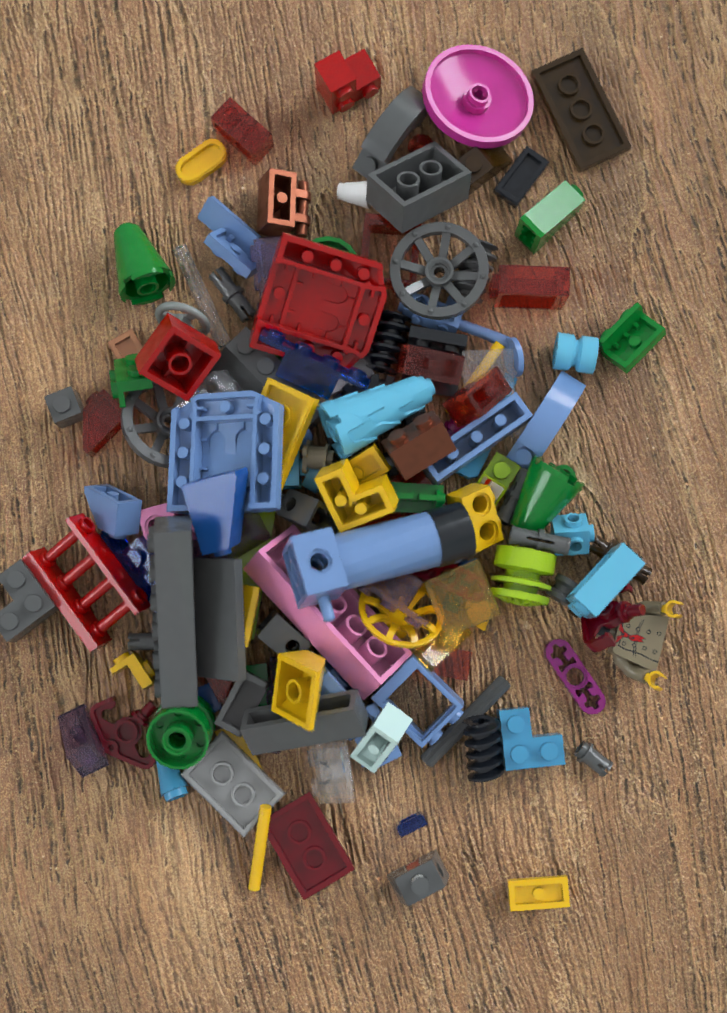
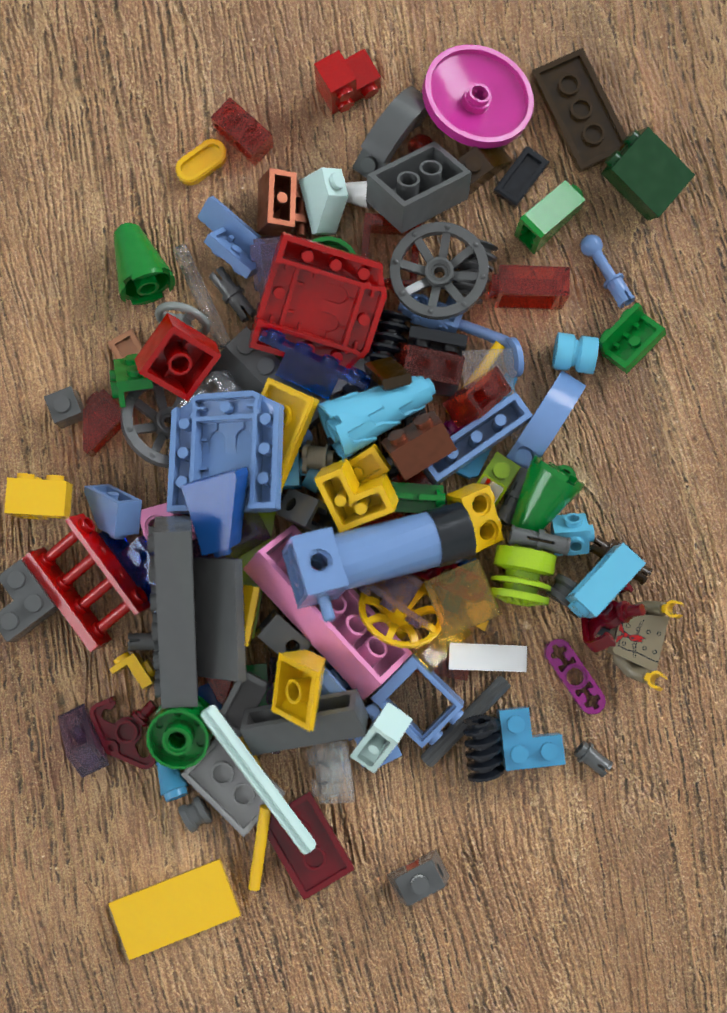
(37, 498): none -> yellow brick
(174, 909): none -> yellow tile
(195, 814): none -> dark grey wheel
(258, 779): none -> light aqua axle
(324, 199): none -> light aqua slope
(388, 373): none -> dark brown tile
(411, 824): clear blue tile -> none
(487, 657): none -> white sticker
(538, 893): yellow plate -> none
(592, 247): none -> medium blue pin
(647, 173): none -> dark green brick

